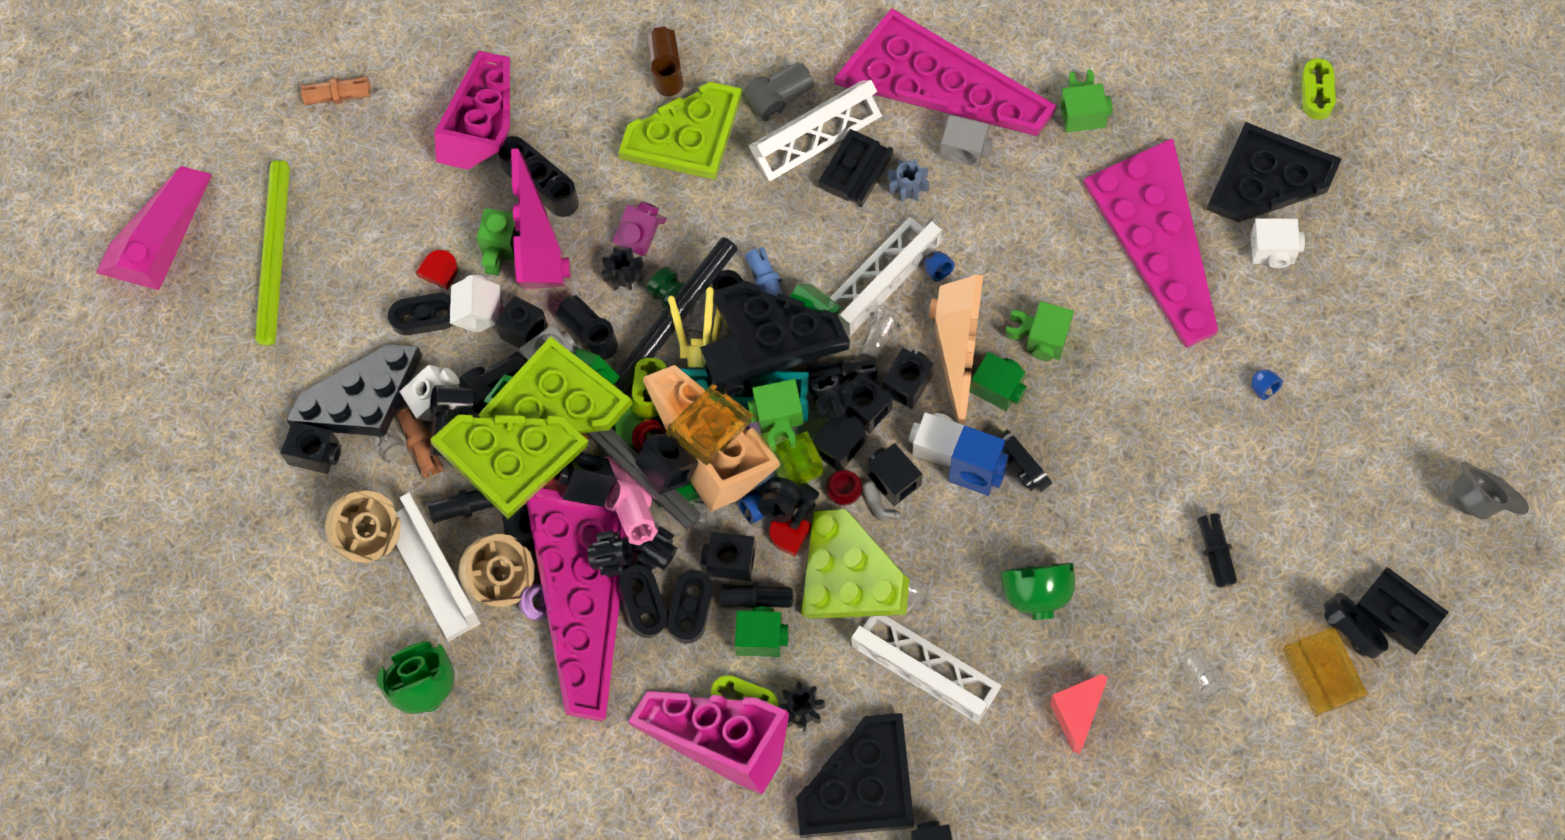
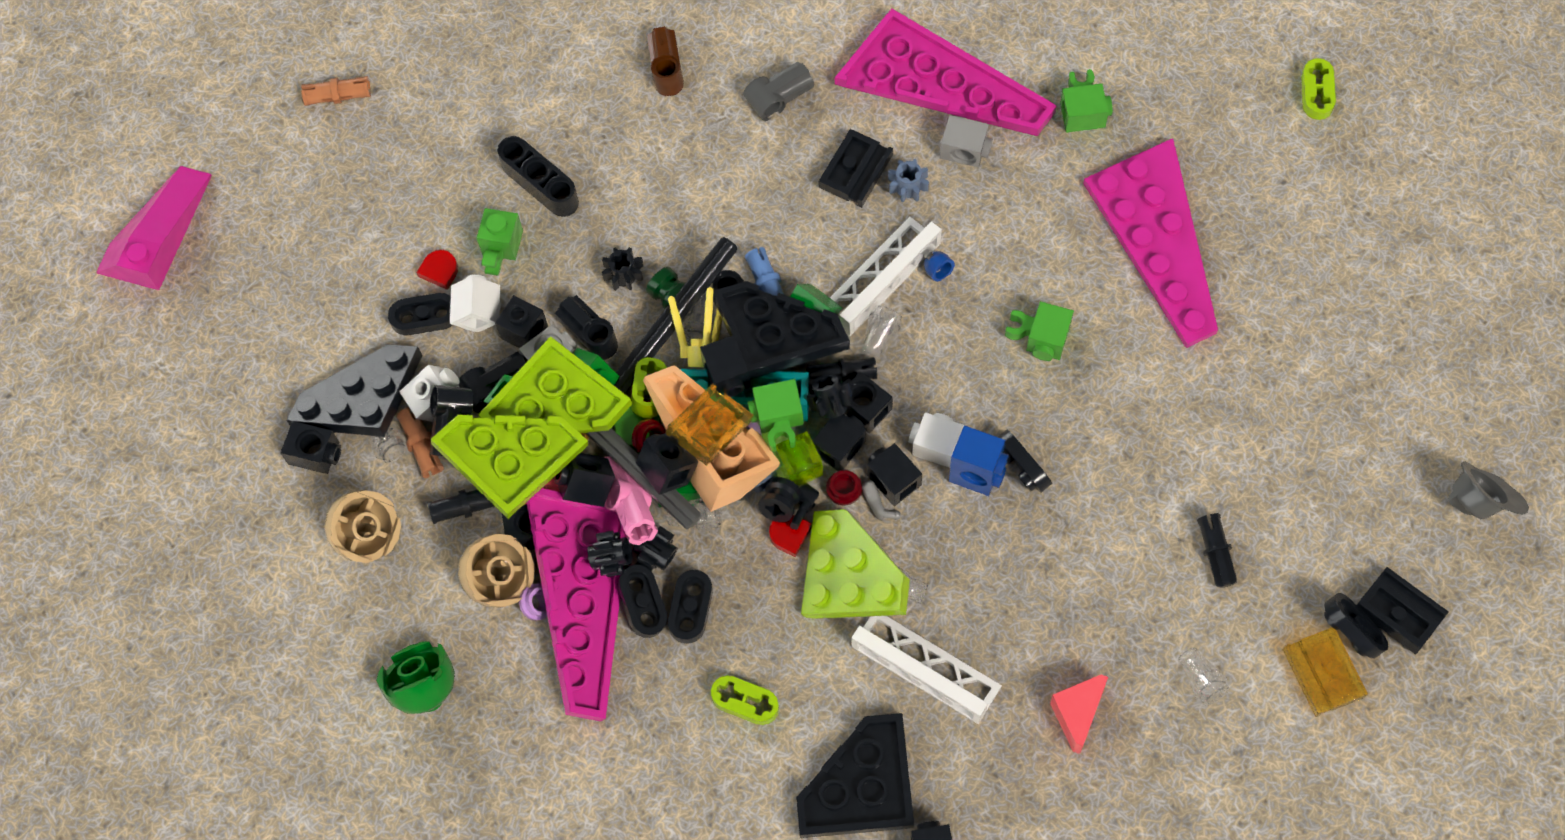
(272, 253): lime axle -> none
(433, 573): white fence -> none
(477, 114): dark pink wedge -> none
(537, 249): dark pink wedge -> none
(638, 227): magenta bracket -> none
(685, 133): lime plate -> none
(725, 735): dark pink wedge -> none
(738, 569): black brick -> none
(751, 502): blue hinge -> none
(755, 596): black axle -> none
(760, 633): green brick -> none
(802, 716): black gear -> none
(814, 119): white fence -> none
(903, 390): black brick -> none
(955, 331): light nougat wedge -> none
(999, 381): green brick -> none
(1039, 588): green cylinder -> none
(1263, 380): blue hinge -> none
(1270, 174): black plate -> none
(1276, 242): white brick -> none

